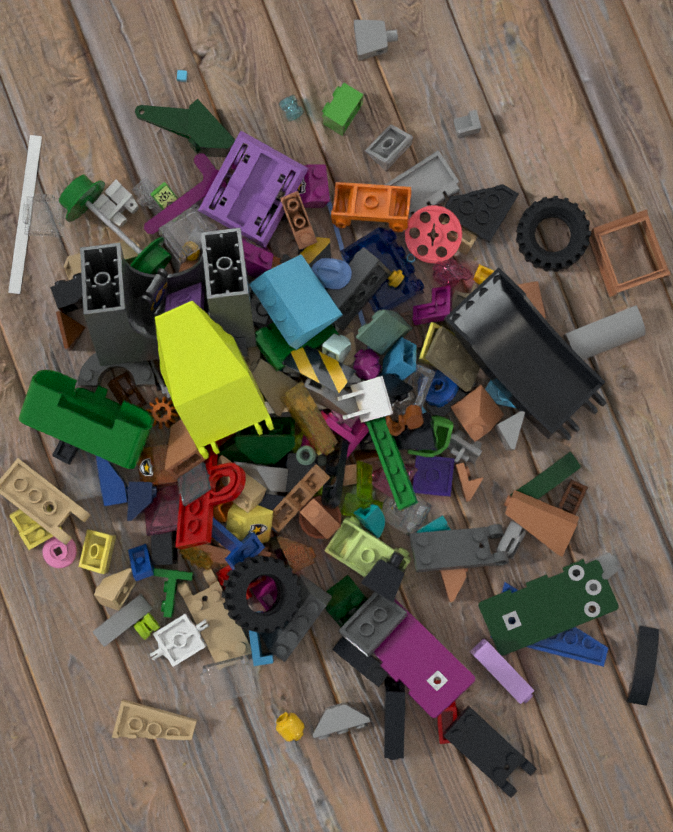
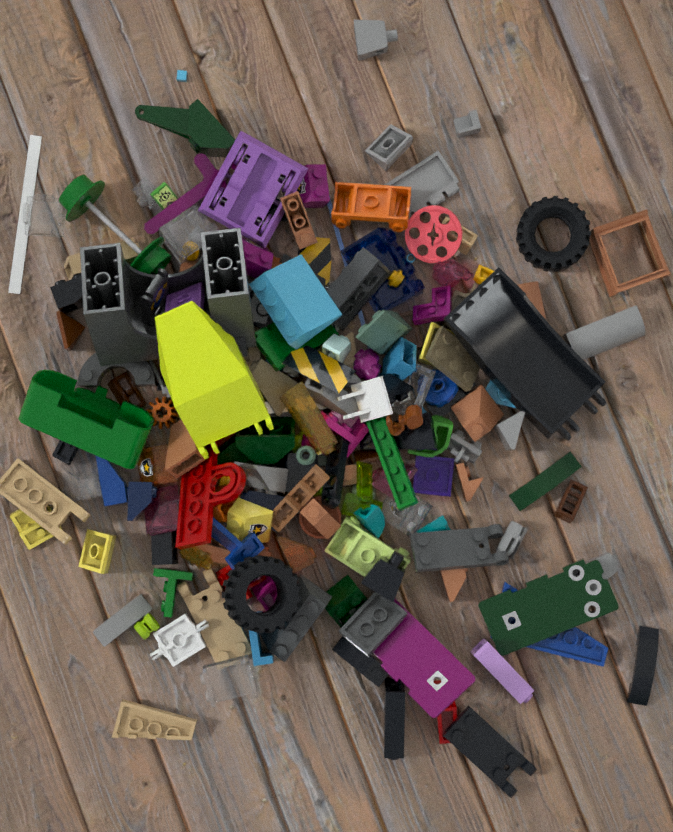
(62, 560): bright pink piece -> none
(115, 589): tan slope -> none
(122, 198): white hips -> none
(141, 562): blue slope -> none
(194, 484): clear light blue piece -> none
(252, 493): tan slope -> none
(277, 548): black tile -> none
(290, 726): yellow head -> none
(291, 108): clear light blue wheel -> none
(332, 272): medium blue piece -> none
(339, 719): light grey slope -> none
(342, 108): bright green brick -> none
(482, 209): black plate -> none
(542, 520): nougat slope -> none

